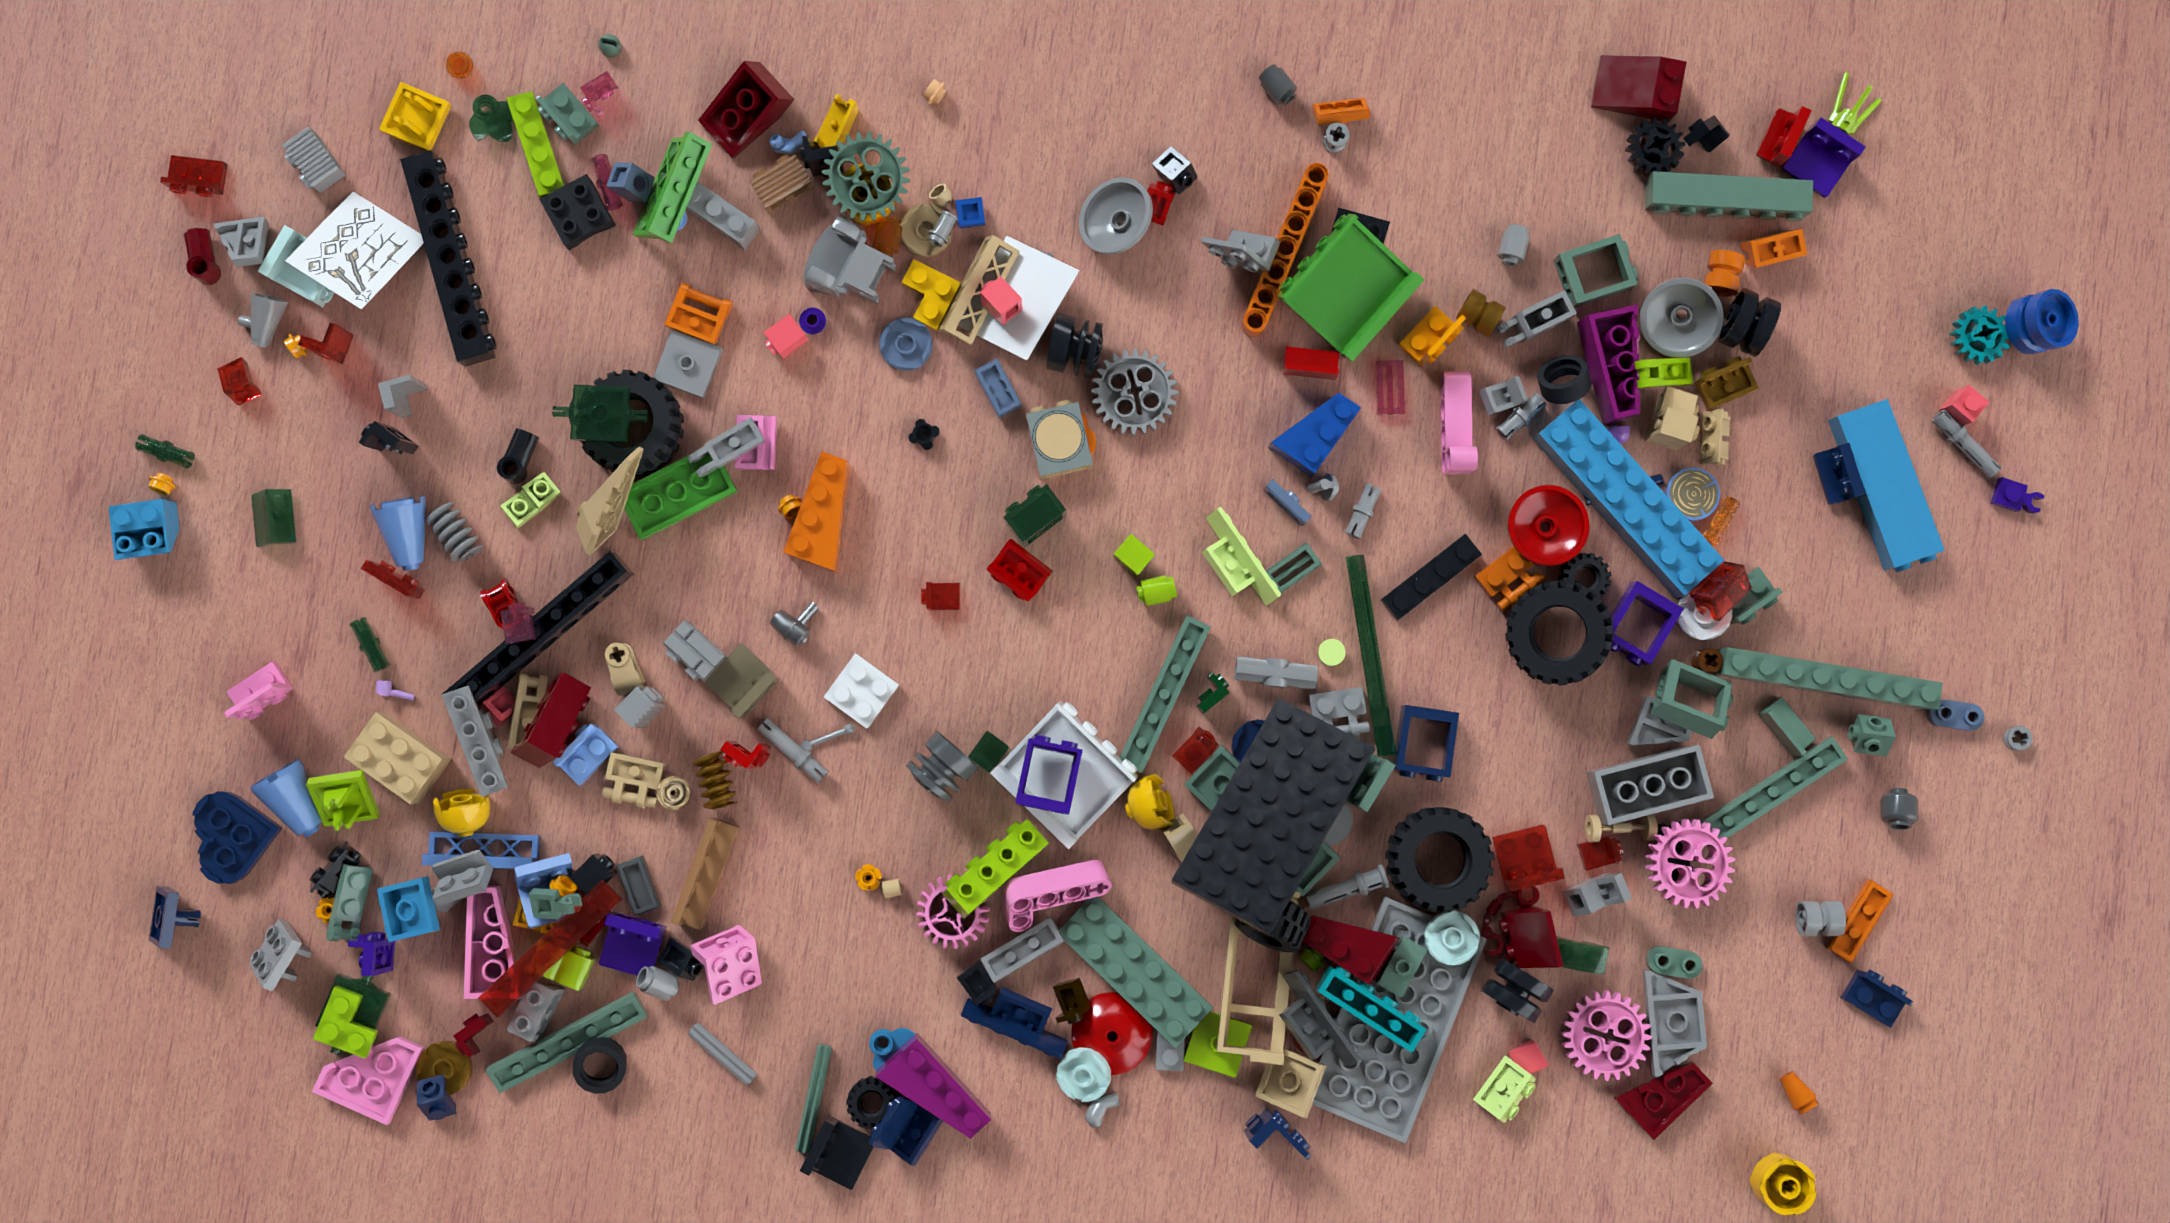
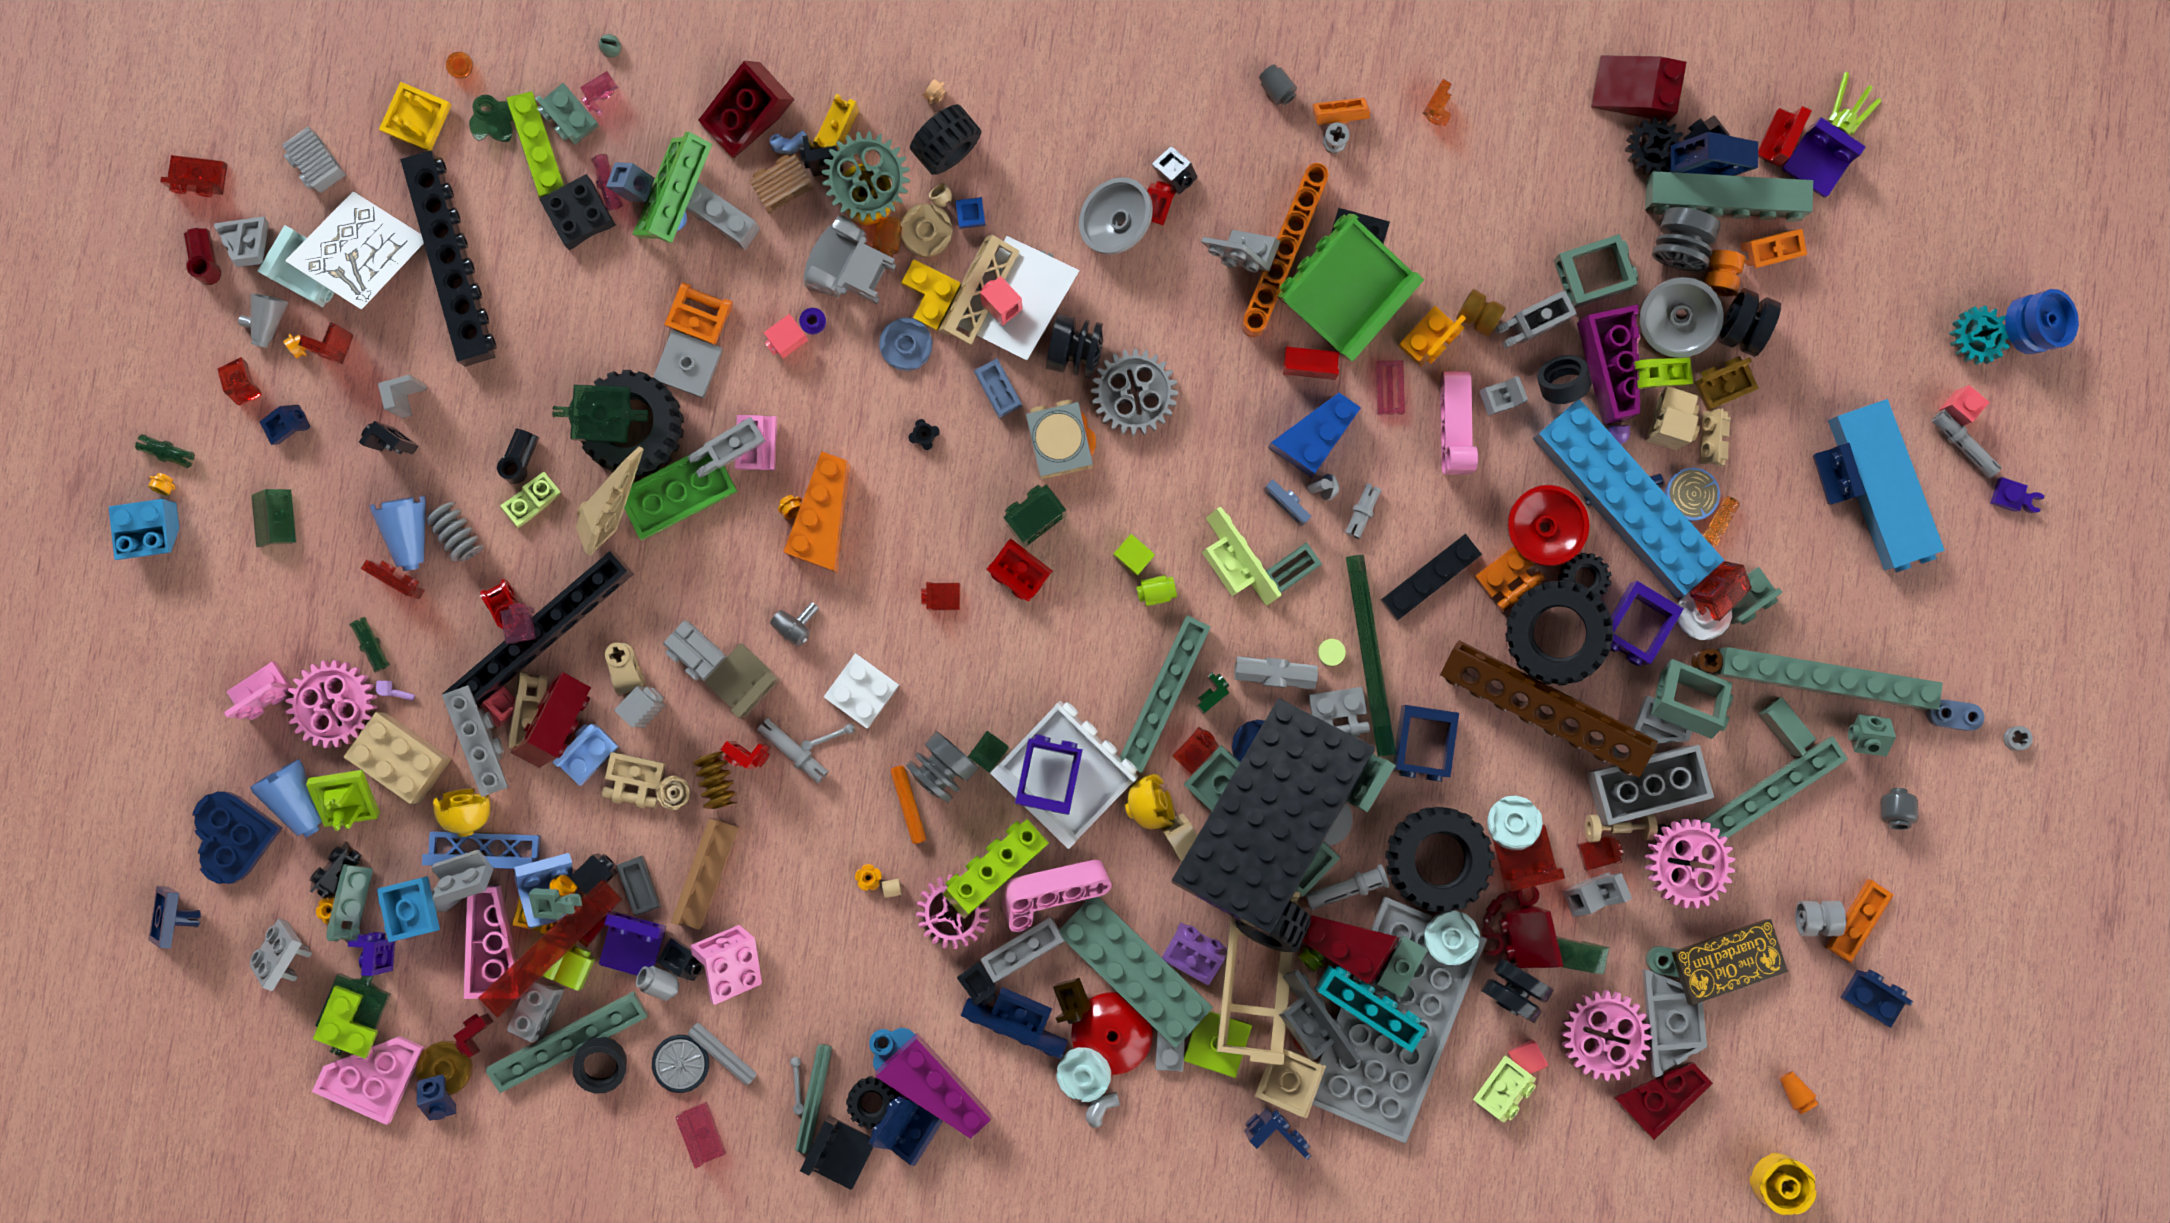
(283, 423): none -> dark blue bracket
(309, 715): none -> bright pink gear
(680, 1064): none -> light grey wheel
(700, 1134): none -> clear pink panel
(798, 1107): none -> light grey hinge
(908, 804): none -> orange axle
(944, 225): light grey pin -> none
(945, 139): none -> black tyre
(1195, 953): none -> medium lavender bracket
(1435, 108): none -> clear orange bracket
(1514, 245): light grey brick -> none
(1514, 823): none -> light aqua tile
(1521, 416): light grey pin -> none
(1563, 706): none -> reddish brown brick
(1686, 239): none -> dark grey wheel
(1714, 155): none -> dark blue window
(1729, 961): none -> dark brown tile

